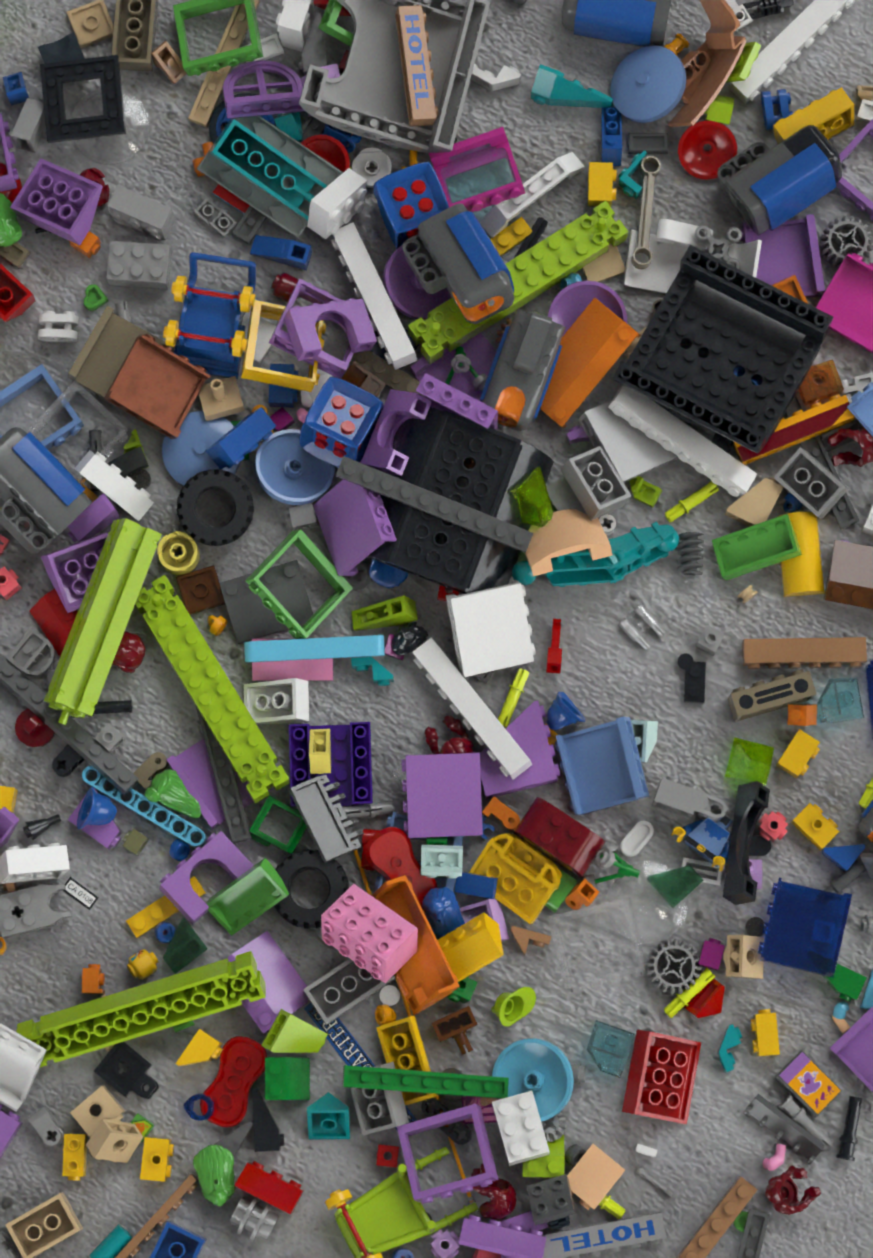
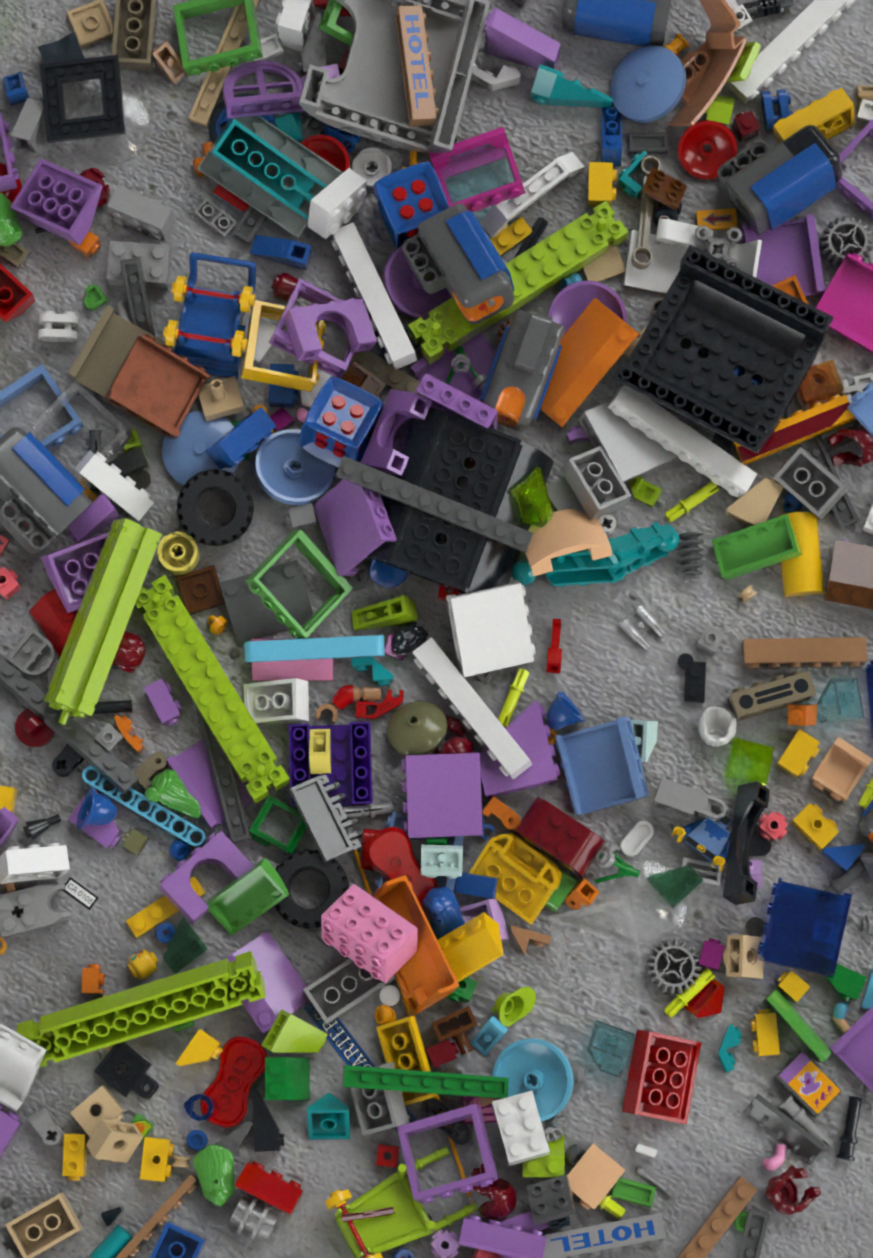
(111, 1215): none -> black slope
(126, 729): none -> orange slope
(137, 294): none -> dark grey tile
(163, 703): none -> medium lavender brick
(181, 1161): none -> tan bush
(197, 1140): none -> blue tile
(347, 695): none -> piece
(369, 1214): none -> piece
(382, 708): none -> red piece
(417, 737): none -> olive dish
(442, 1053): none -> dark red brick
(489, 1036): none -> medium azure slope
(518, 42): none -> medium lavender slope
(634, 1192): none -> bright green tile
(667, 192): none -> reddish brown plate
(717, 219): none -> light orange tile
(717, 726): none -> white hair
(745, 126): none -> dark red brick
(792, 985): none -> yellow brick
(798, 1025): none -> bright green slope
(840, 770): none -> light nougat panel

